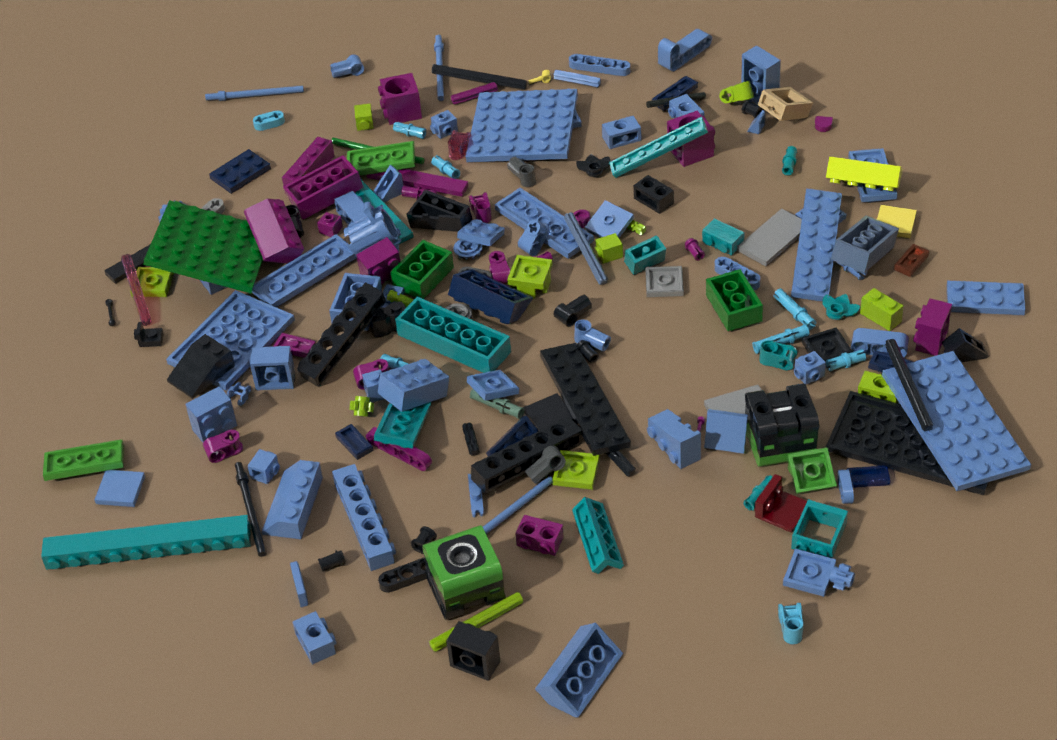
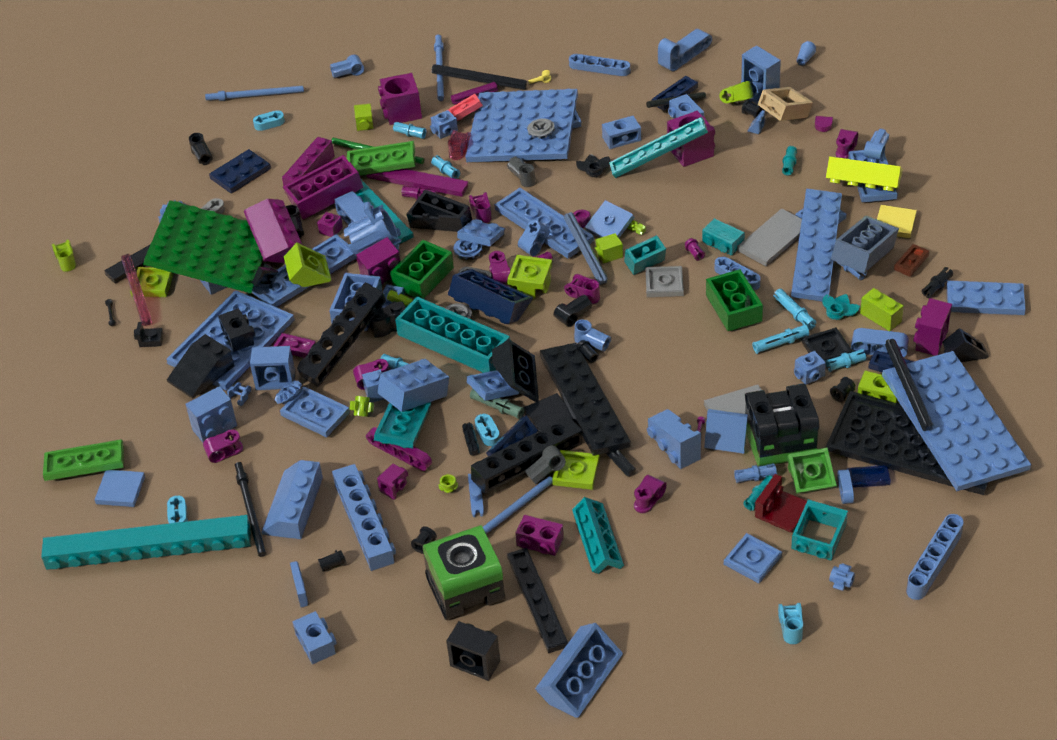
(64, 255): none -> lime piece
(180, 512): none -> medium azure beam
(200, 148): none -> black piece
(236, 329): none -> black brick
(263, 466): medium blue brick -> none
(265, 276): none -> black bracket
(288, 392): none -> medium blue gear
(306, 266): none -> lime slope
(315, 411): none -> medium blue plate
(354, 441): dark blue tile -> none
(389, 185): medium blue slope -> none
(392, 480): none -> magenta brick
(414, 567): black beam -> none
(448, 483): none -> lime plate
(465, 107): none -> coral plate
(481, 618): lime axle -> none
(483, 431): none -> medium azure beam
(517, 368): none -> black slope
(537, 600): none -> black tile
(540, 128): none -> light grey gear
(577, 78): medium blue axle -> none
(583, 286): none -> magenta piece
(648, 493): none -> magenta piece
(653, 194): black brick -> none
(752, 558): none -> medium blue tile
(754, 473): none -> medium blue pin
(776, 355): teal piece -> none
(806, 51): none -> medium blue cone
(809, 572): medium blue plate -> none
(842, 389): none -> black bush
(846, 142): none -> magenta piece
(876, 146): none -> medium blue piece
(934, 556): none -> medium blue beam
(937, 282): none -> black pin

